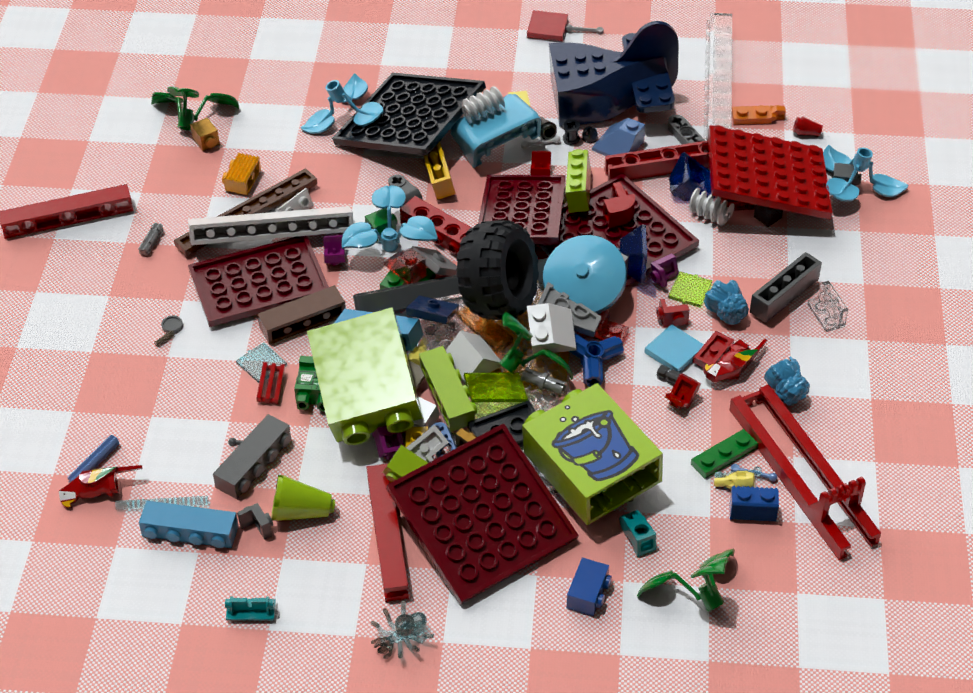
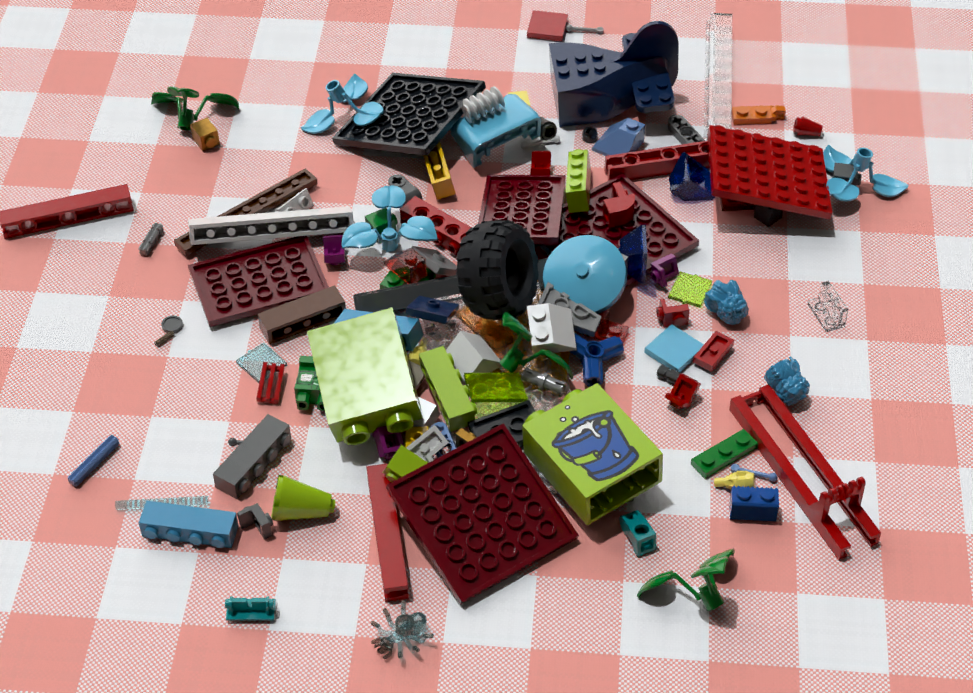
(93, 483): red animal -> none
(241, 174): light orange brick -> none
(571, 132): black bush -> none
(588, 587): blue brick -> none
(710, 209): white piece -> none
(733, 362): red animal -> none
(757, 471): clear light blue hinge -> none
(785, 287): dark grey brick -> none

